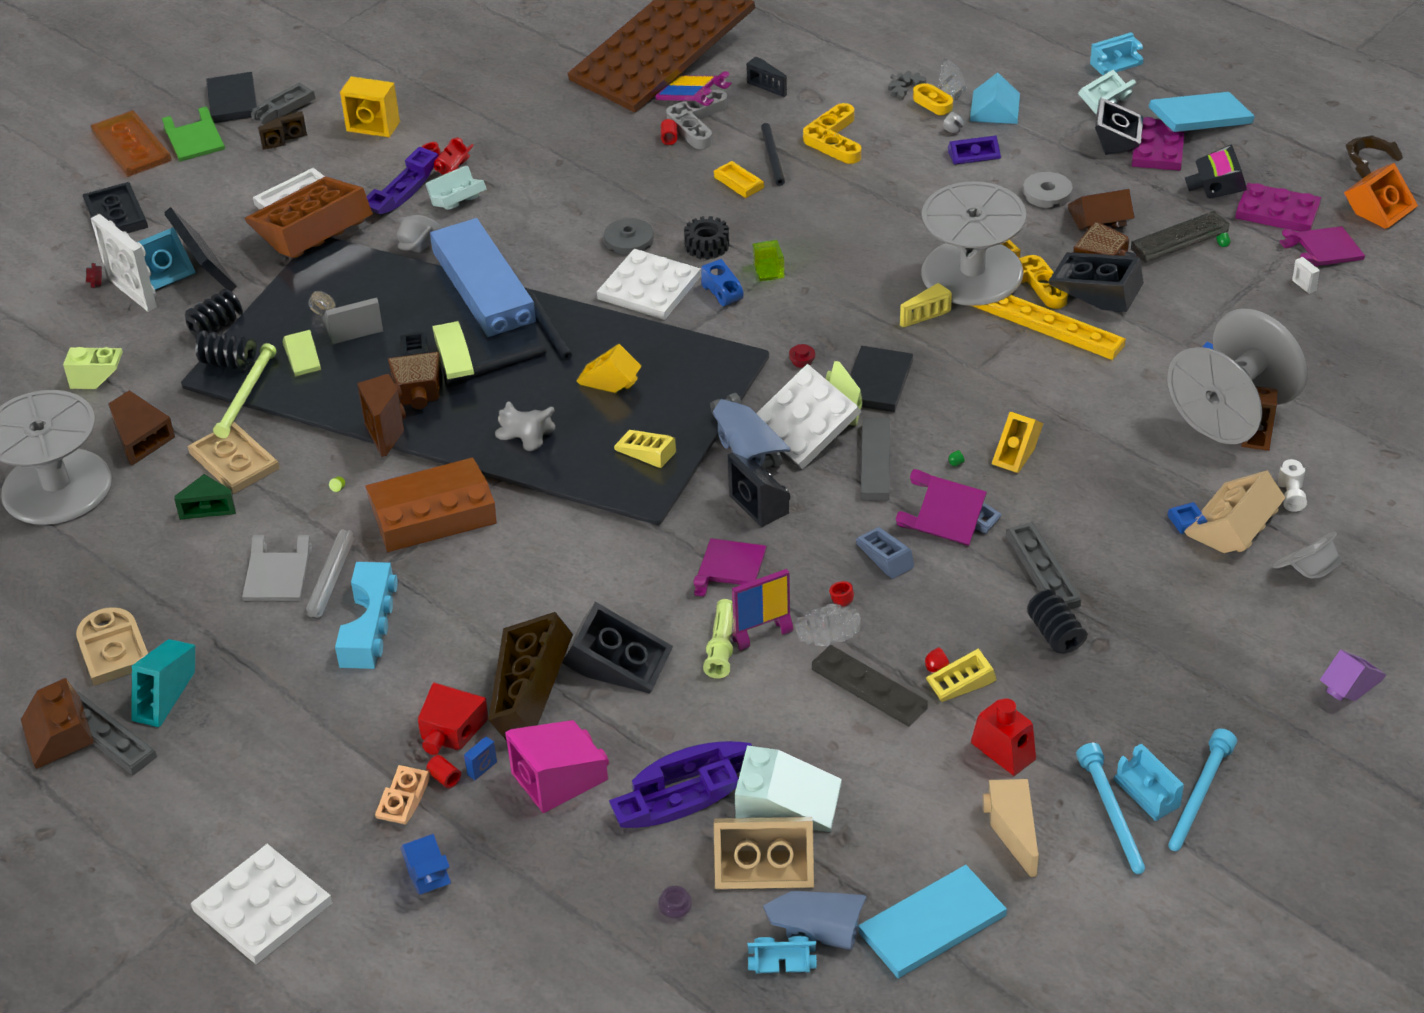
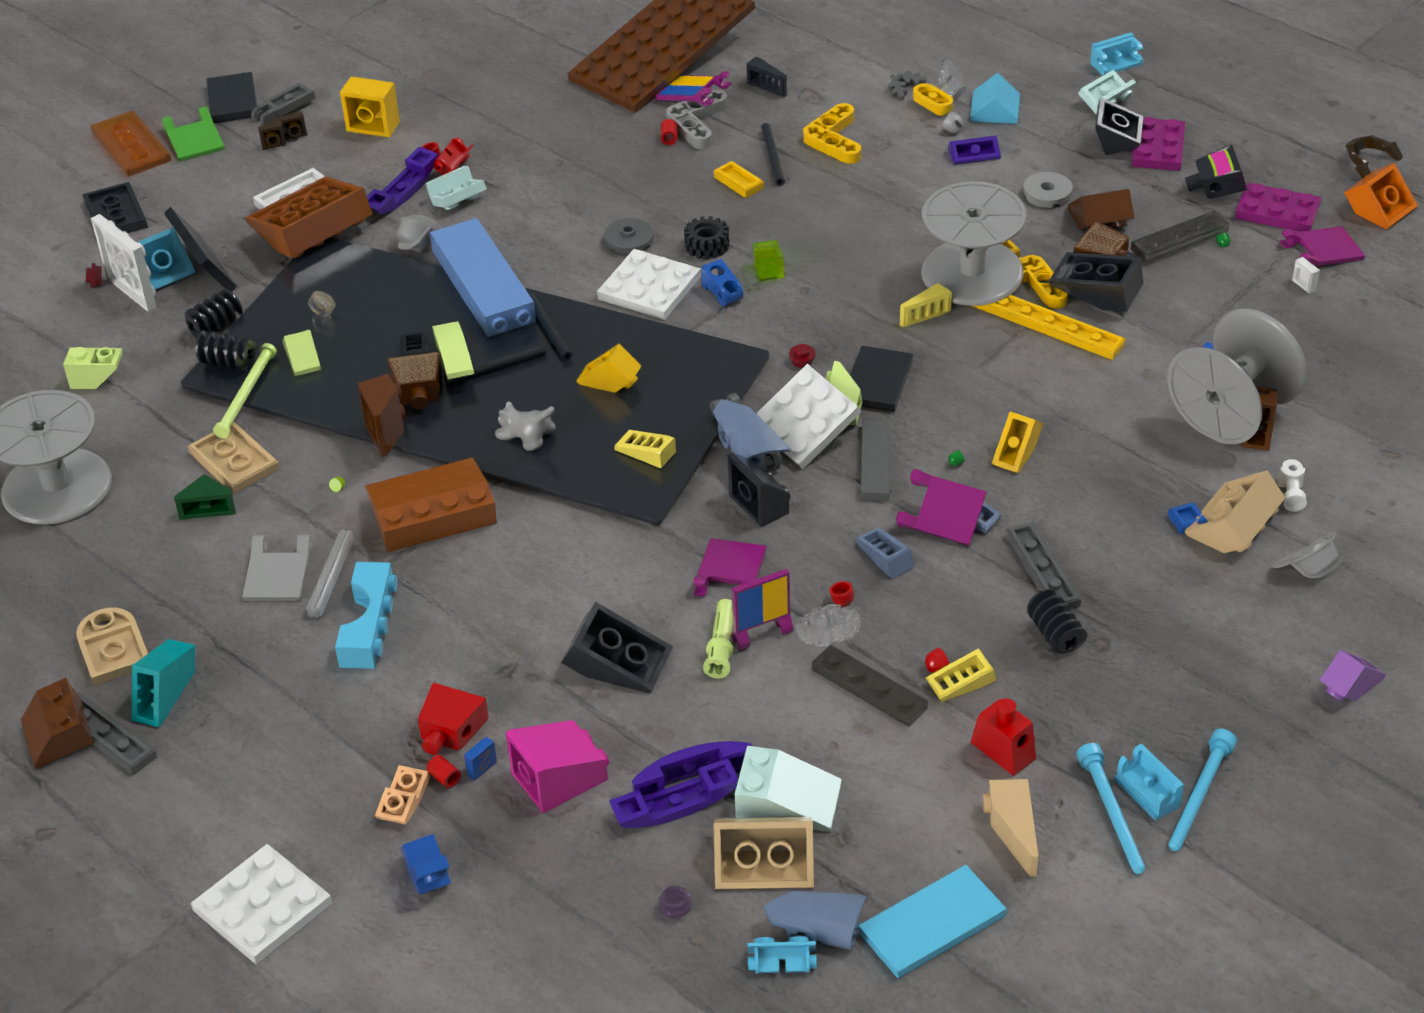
(139, 426): reddish brown slope -> none
(353, 321): light grey slope -> none
(527, 671): dark brown wedge -> none
(1201, 111): medium azure tile -> none

